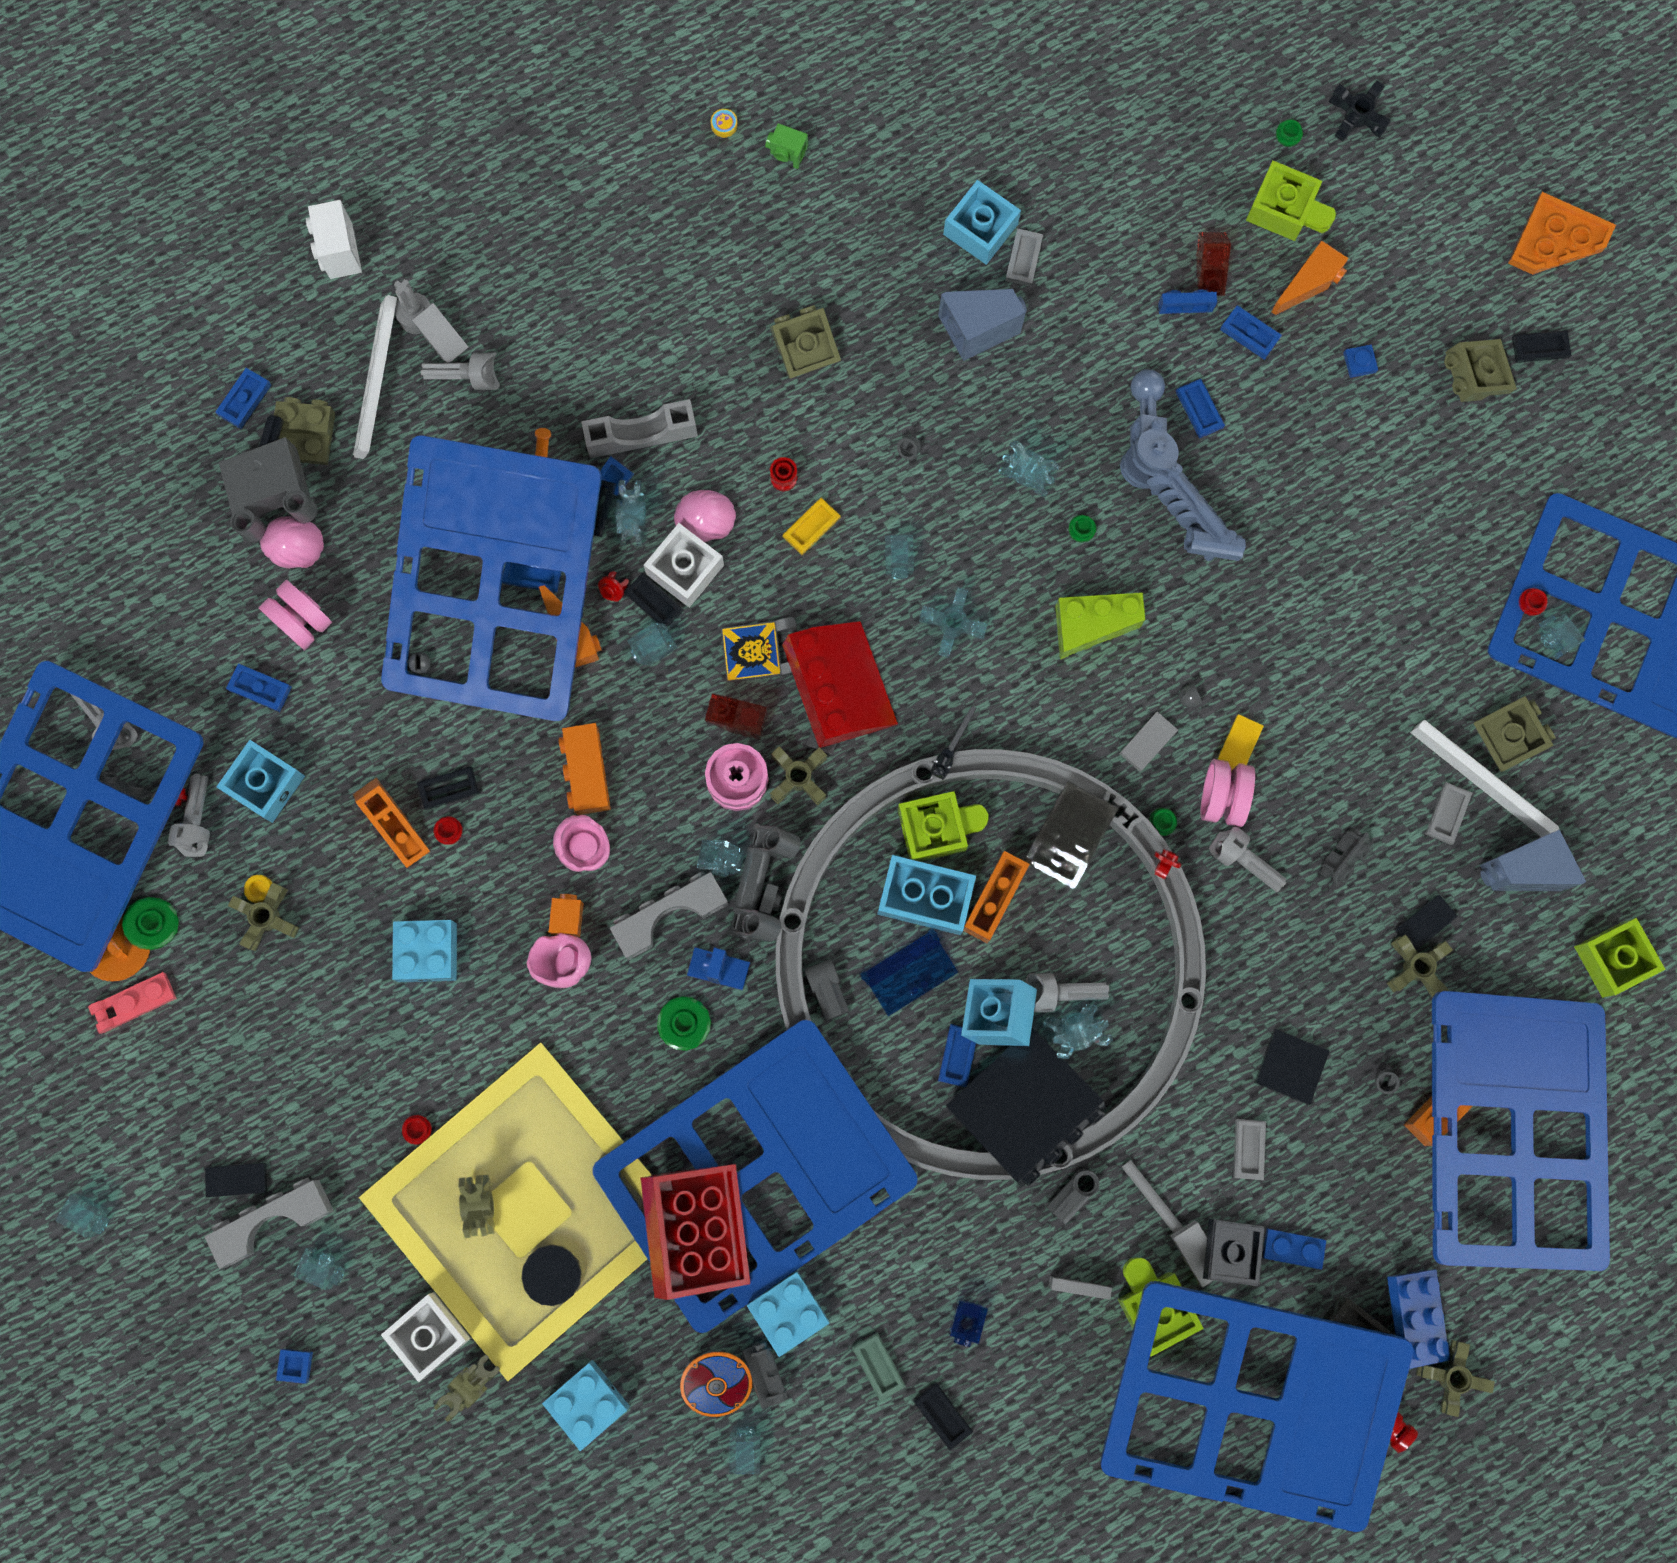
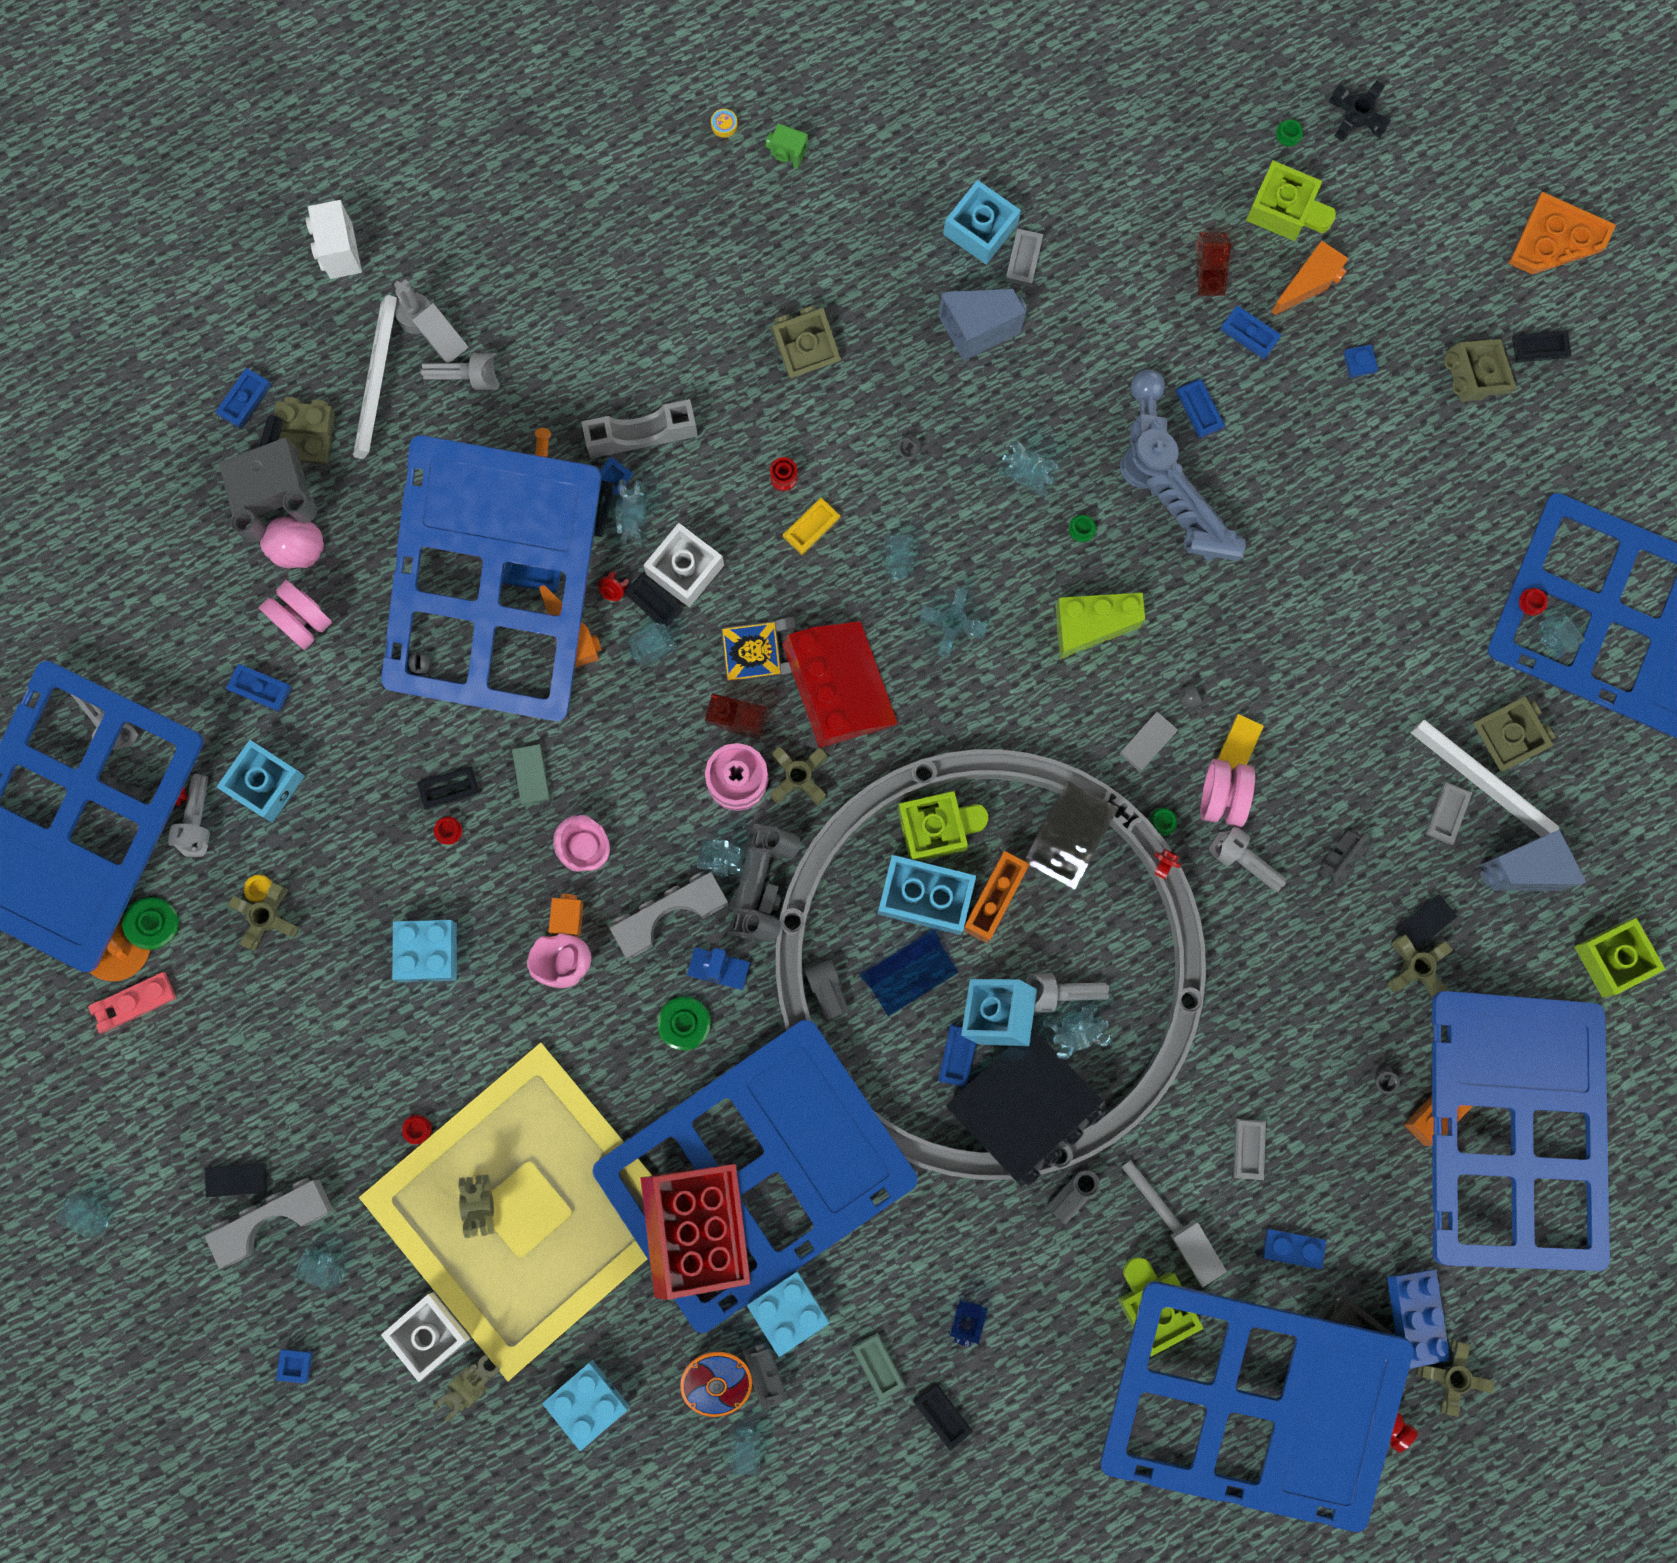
(390, 822): orange slope -> none
(531, 774): none -> sand green tile
(551, 1275): black tile -> none
(584, 769): orange brick -> none
(706, 514): bright pink piece -> none
(945, 759): black sword -> none
(1080, 1287): light grey tile -> none
(1194, 302): blue plate -> none
(1233, 1252): black tile -> none
(1292, 1067): black tile -> none

